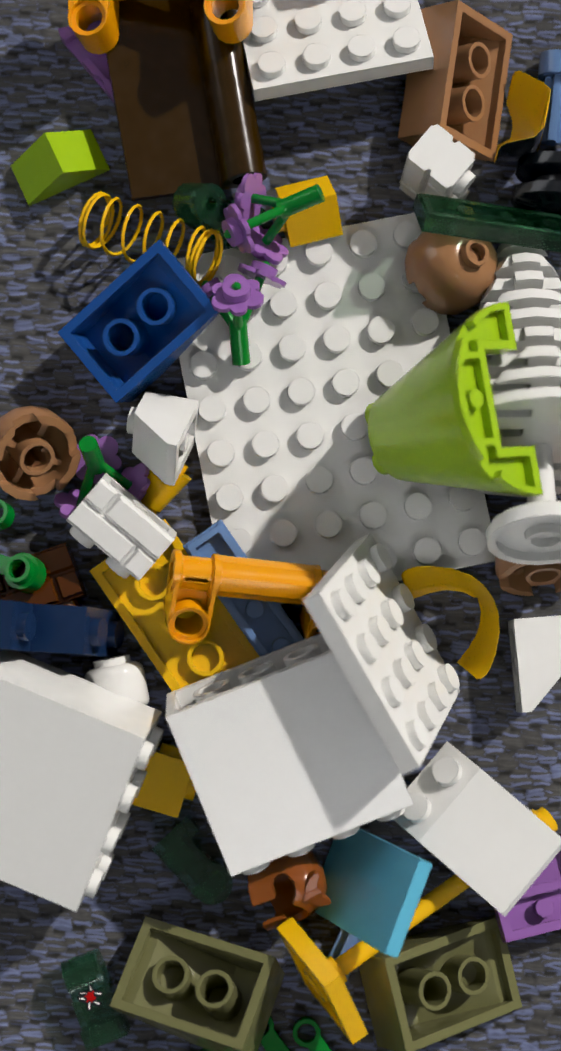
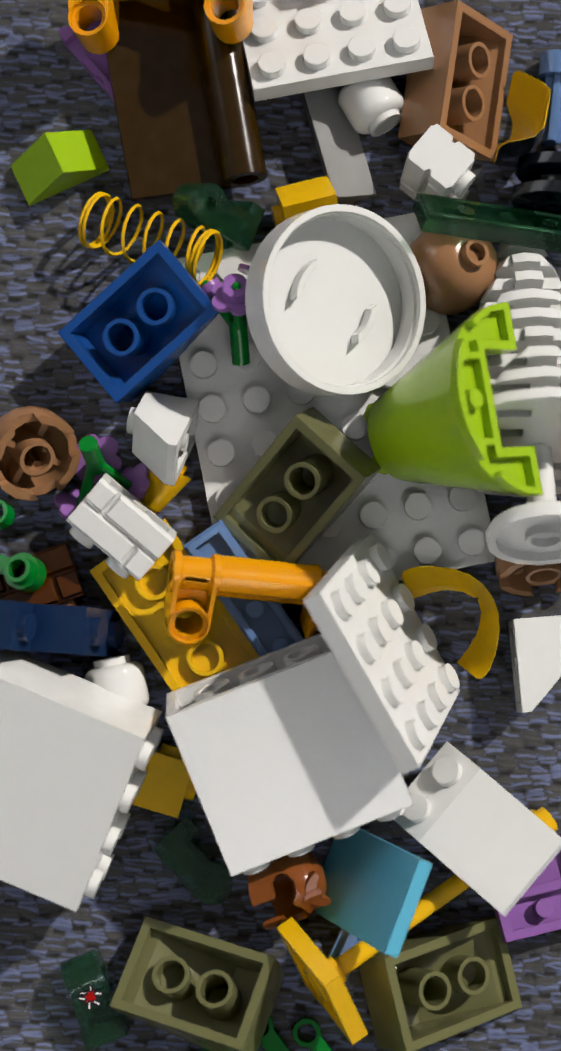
(244, 217): medium lavender plant -> none
(297, 489): none -> olive slope
(335, 301): none -> white piece
(338, 146): none -> light grey slope
(372, 106): none -> white head

